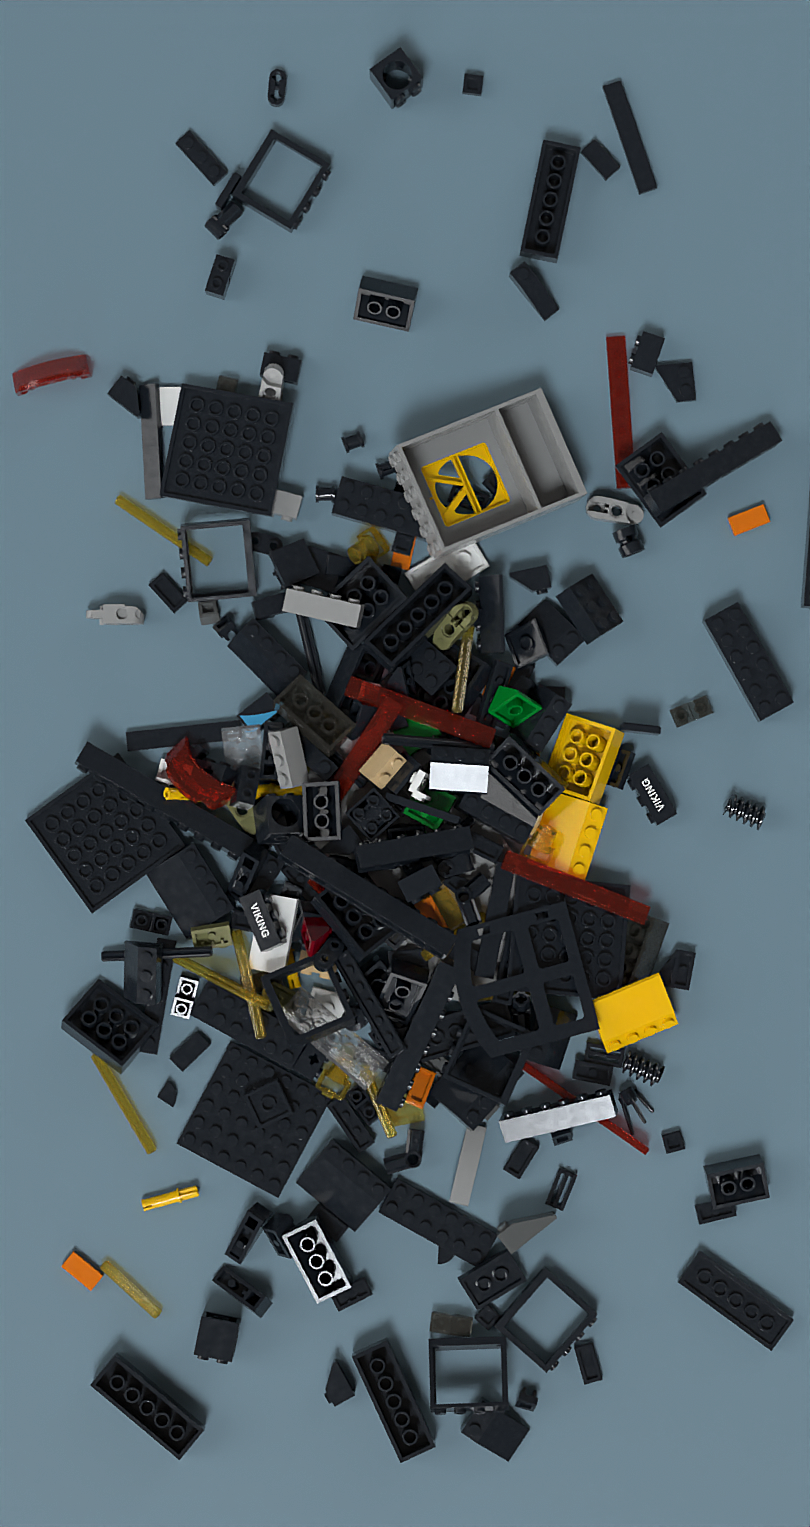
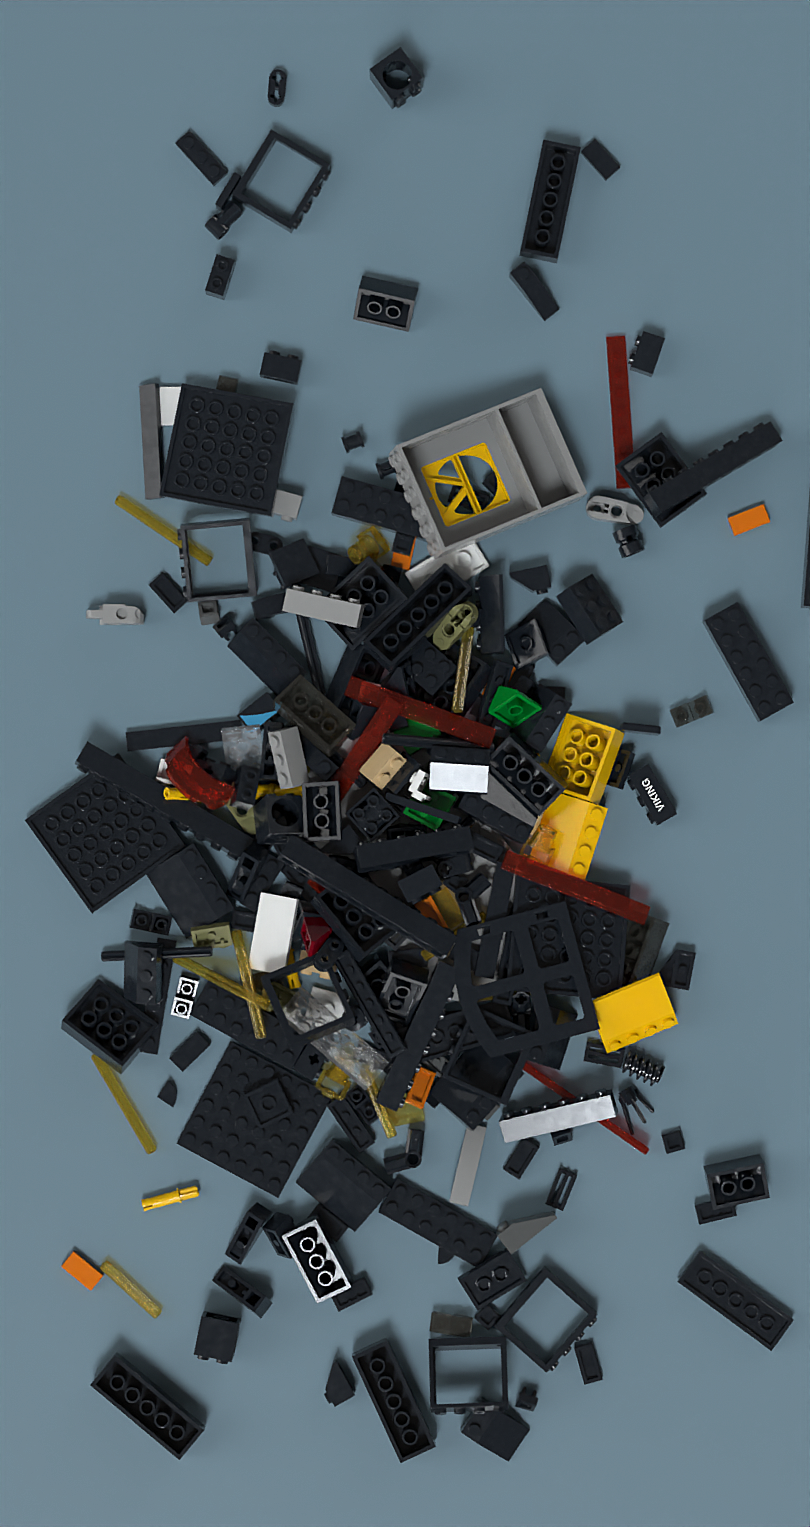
(50, 373): clear red windscreen -> none
(126, 395): black slope -> none
(263, 920): black brick -> none
(272, 383): light grey piece -> none
(325, 494): black bush -> none
(472, 85): black plate -> none
(592, 1072): black plate -> none
(629, 137): black tile -> none
(678, 380): black wing -> none
(745, 811): black piece -> none

